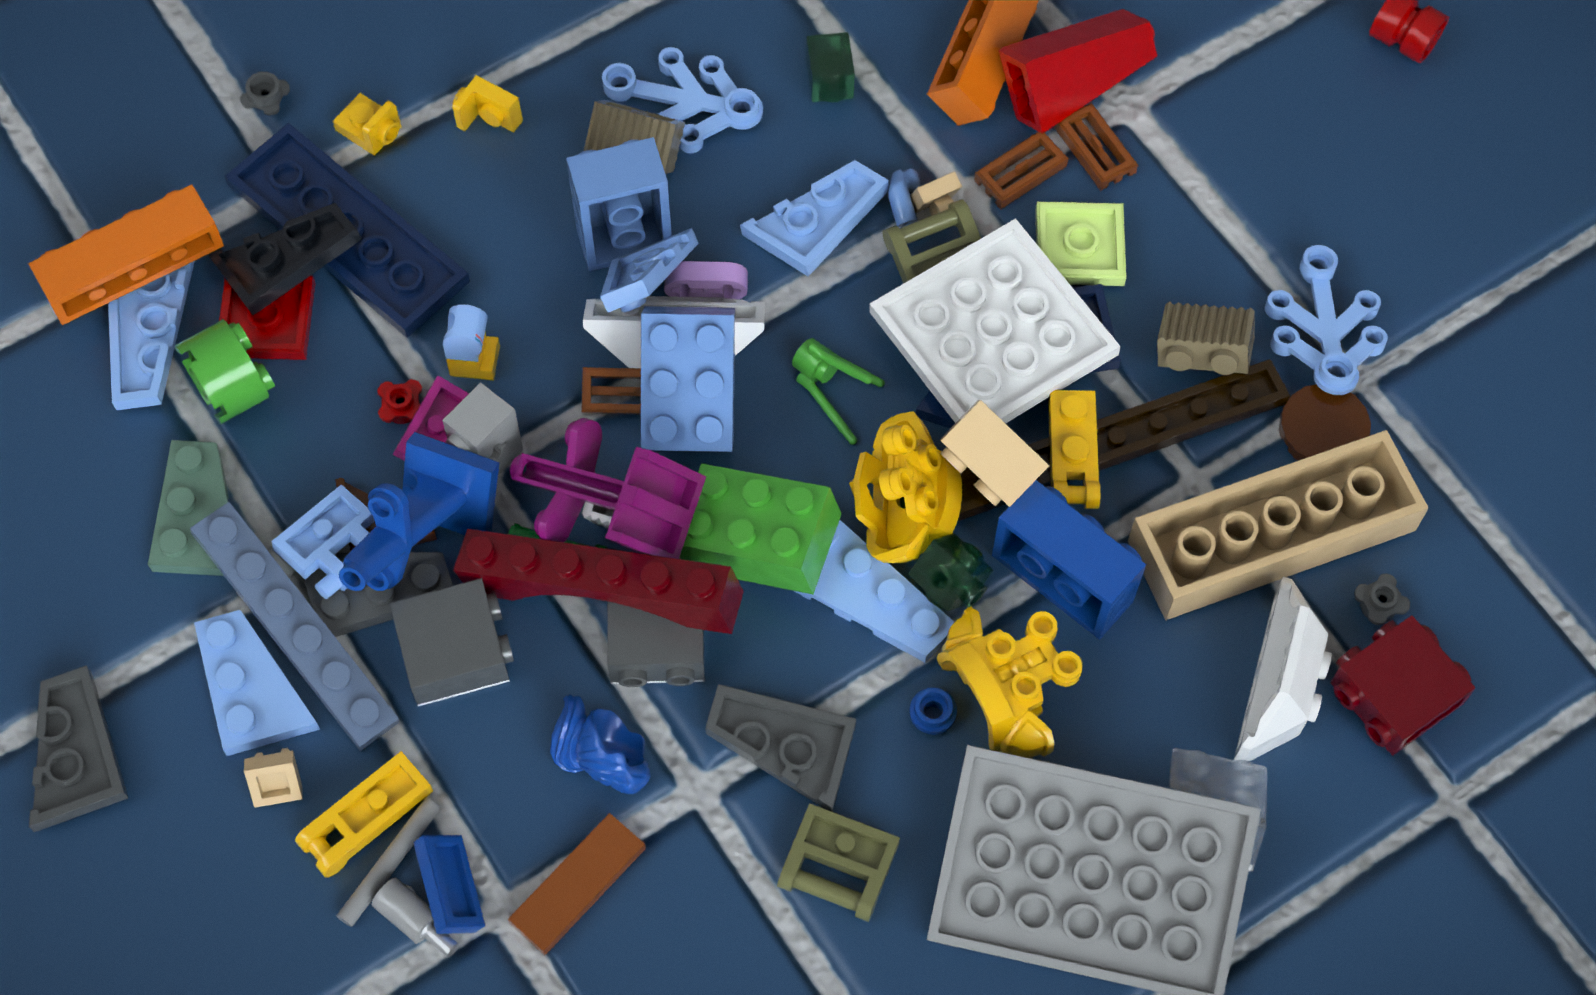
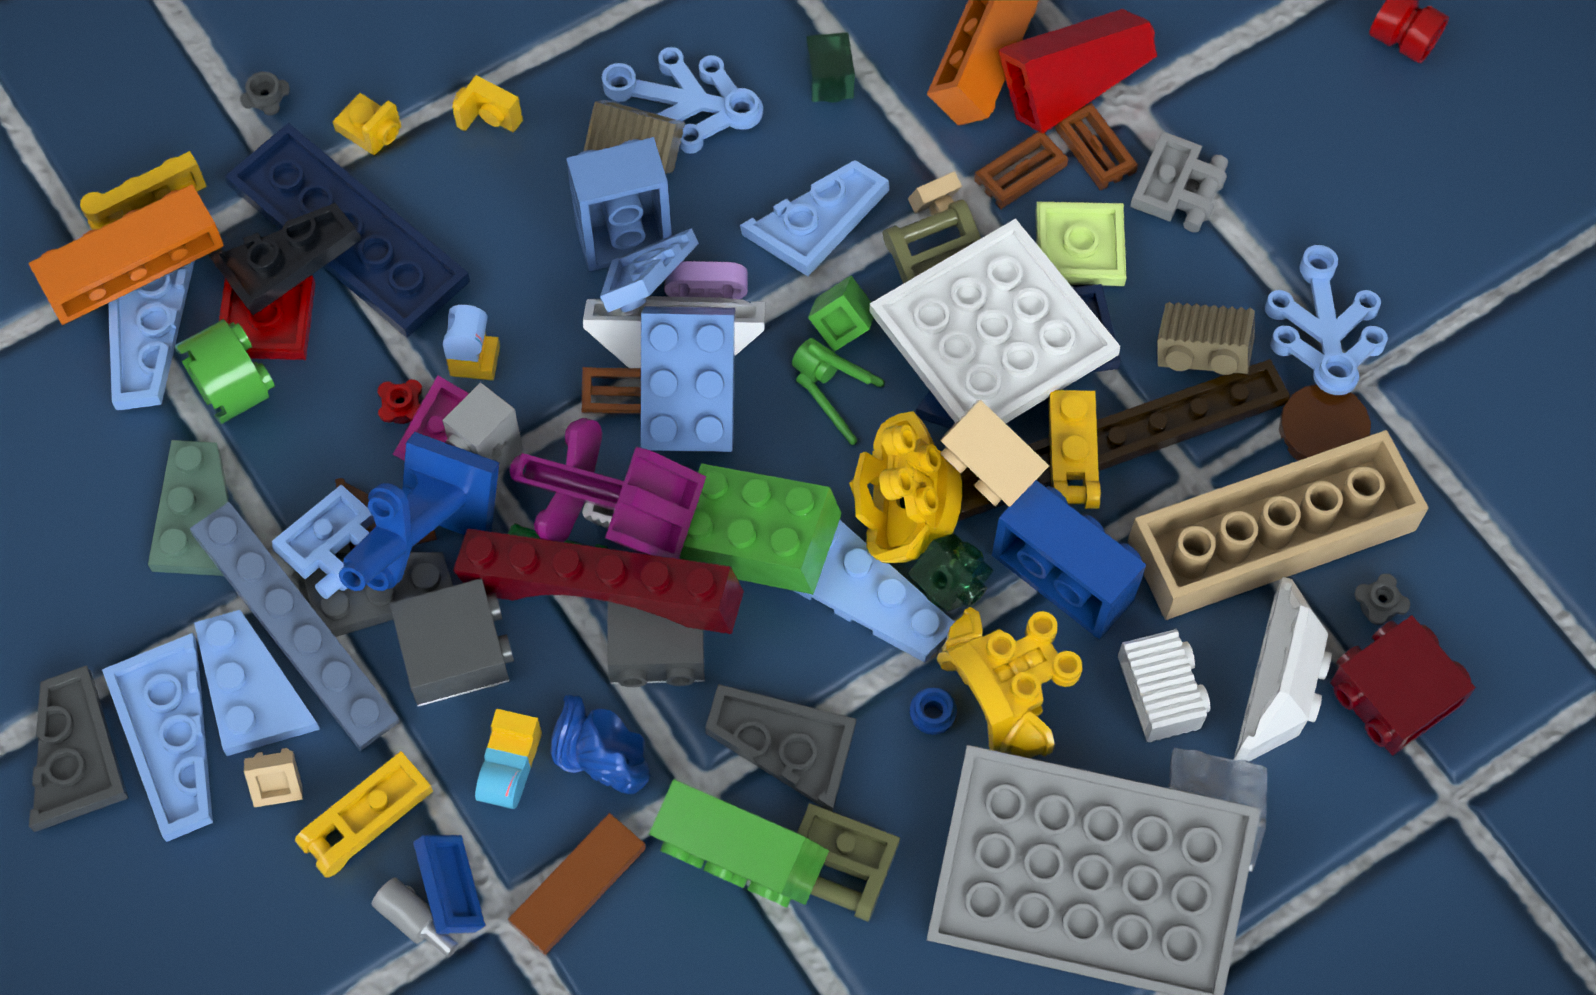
(141, 190): none -> yellow plate
(164, 725): none -> light blue wing
(388, 862): light grey bar -> none
(508, 758): none -> leg
(737, 845): none -> bright green brick
(841, 313): none -> bright green panel
(899, 197): medium blue arm -> none
(1163, 685): none -> white brick
(1167, 175): none -> light grey plate

